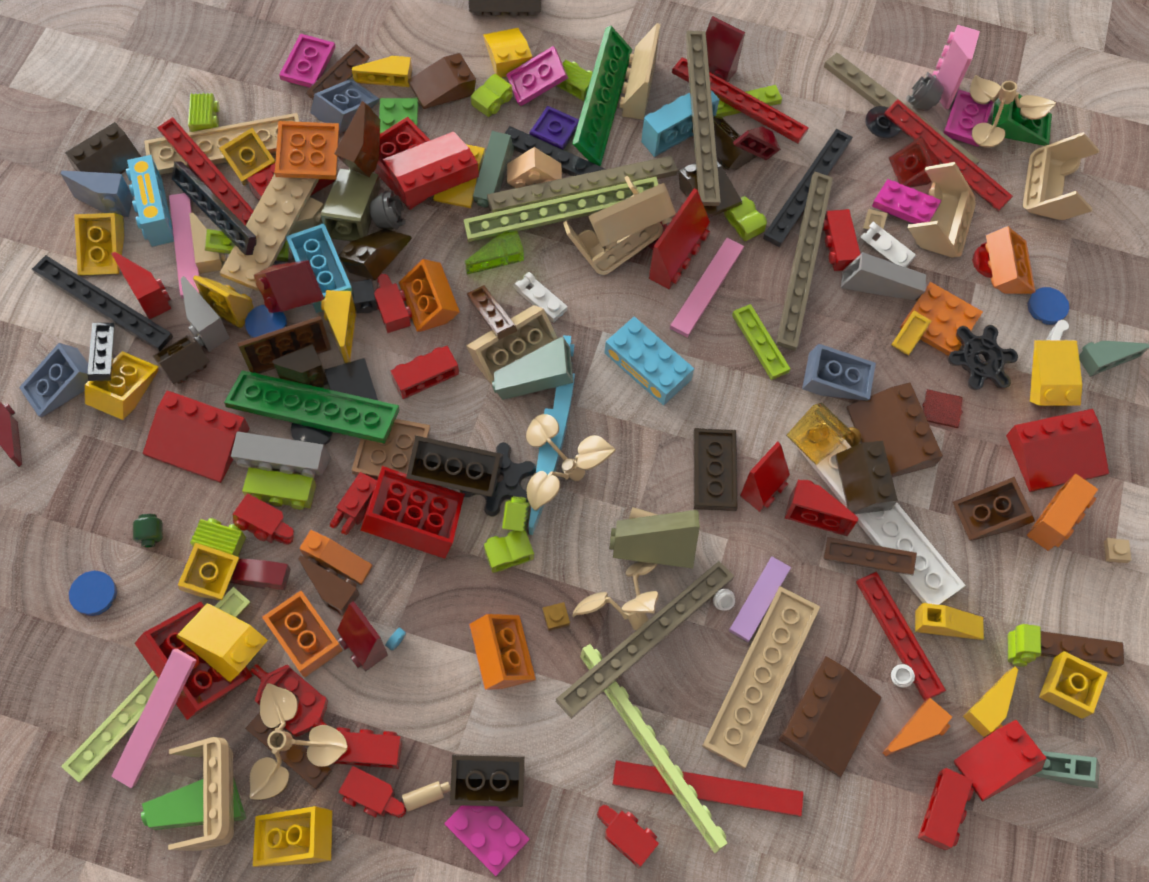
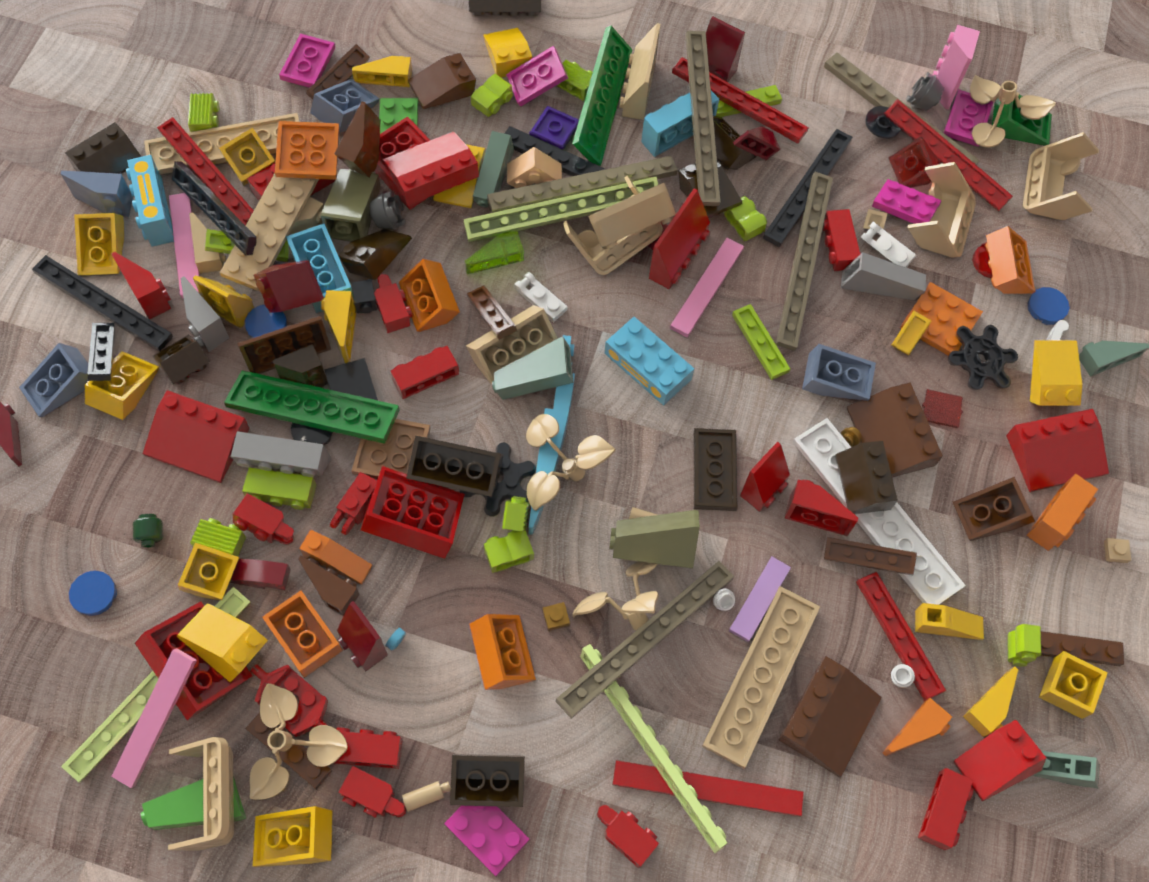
(818, 433): clear yellow slope -> none

